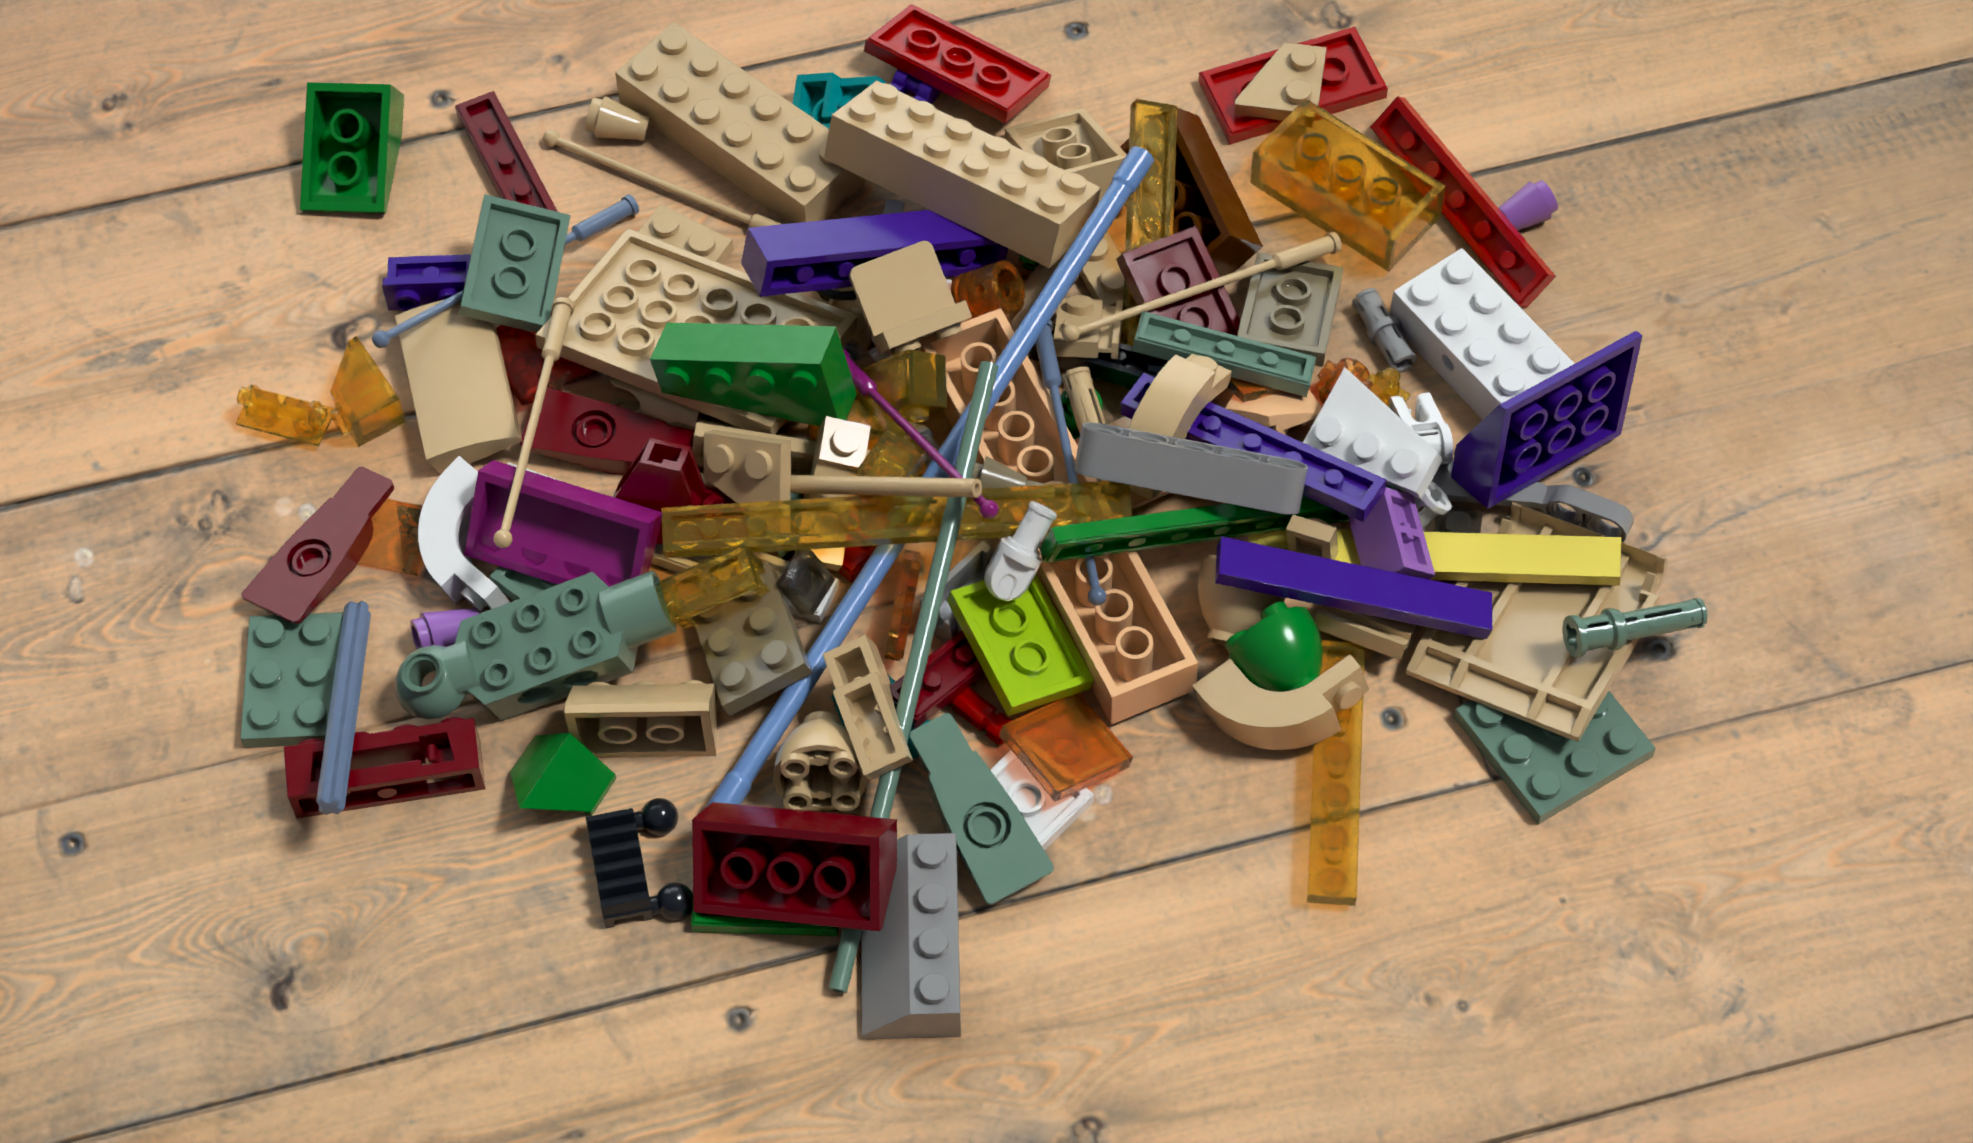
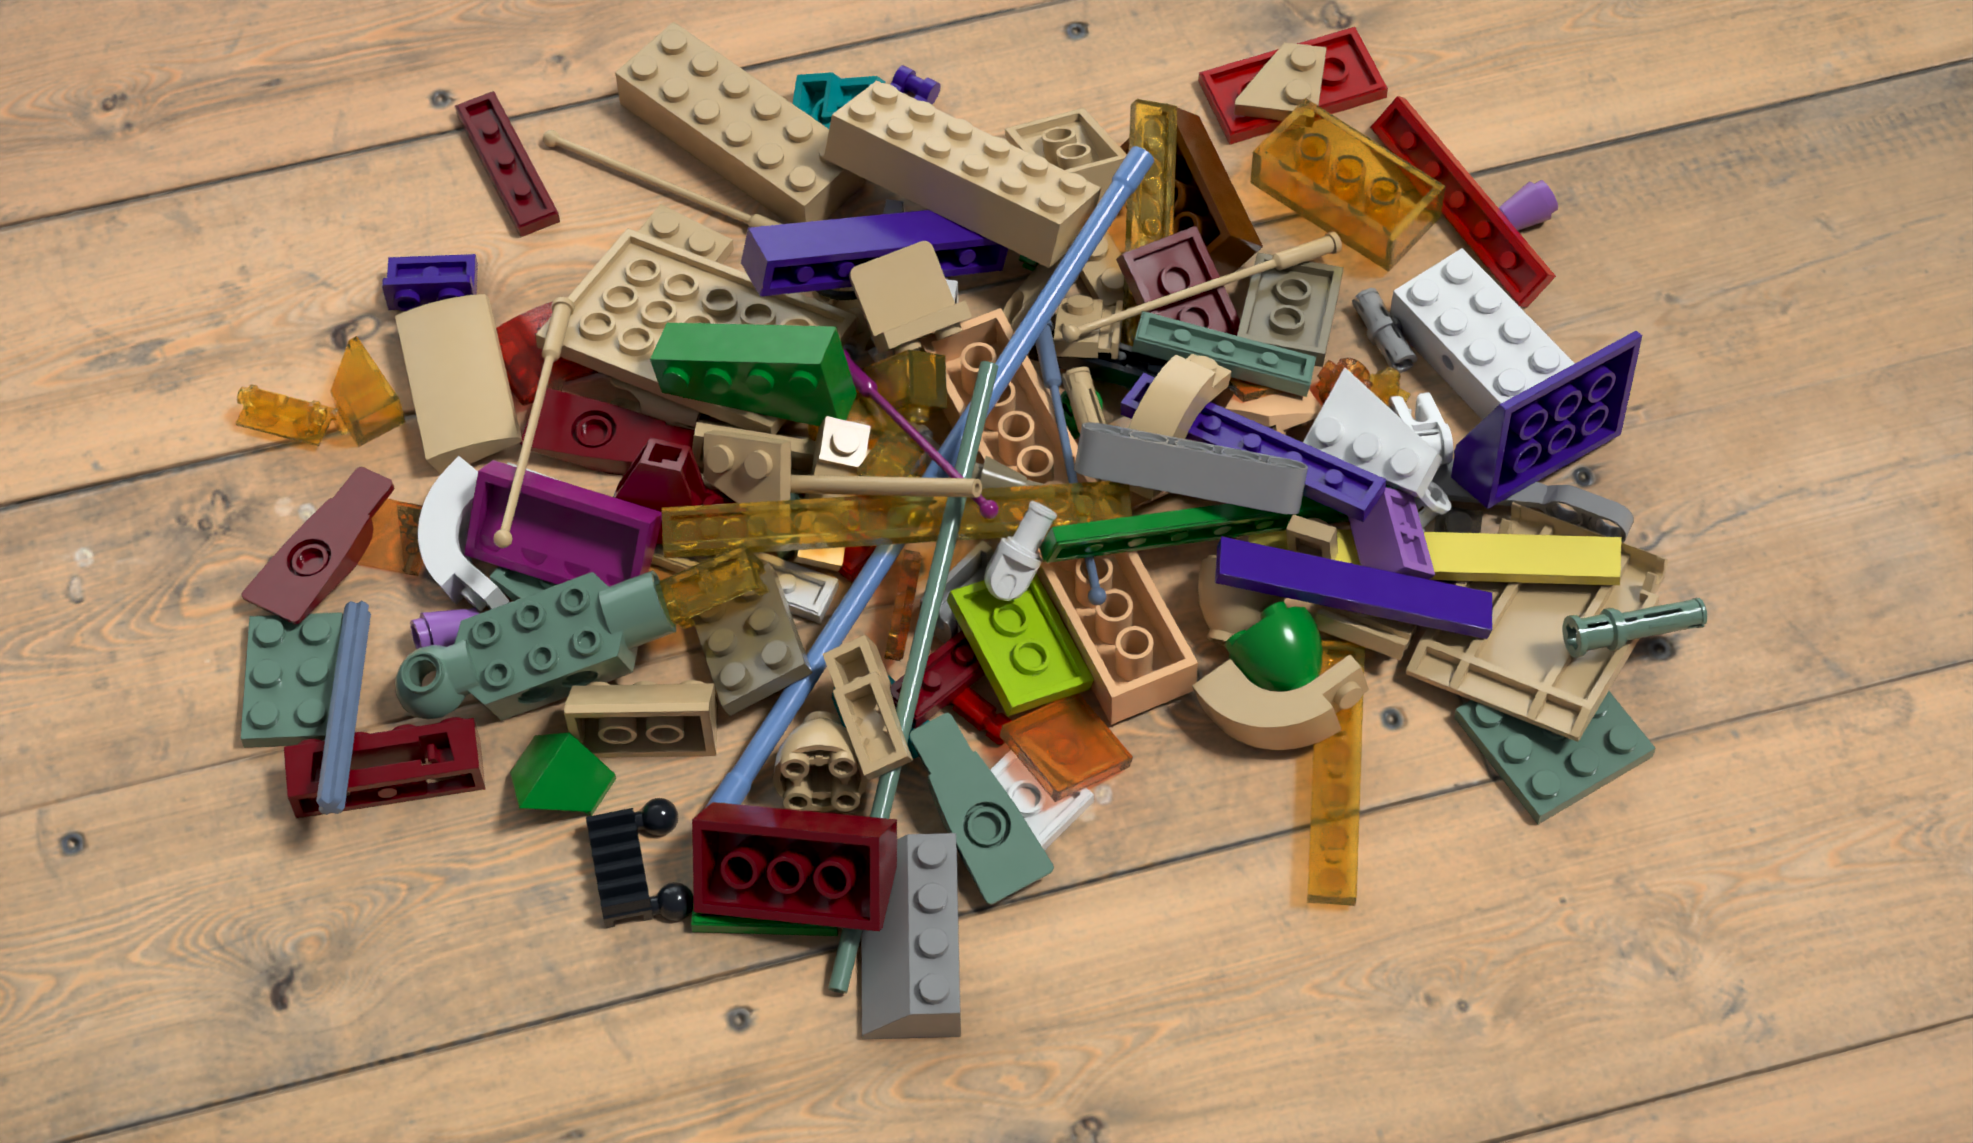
(350, 146): green slope -> none
(514, 264): sand green plate -> none
(580, 232): sand blue piece -> none
(613, 120): tan cone -> none
(805, 581): clear smoke plate -> none
(957, 63): red tile -> none
(986, 287): clear orange piece -> none

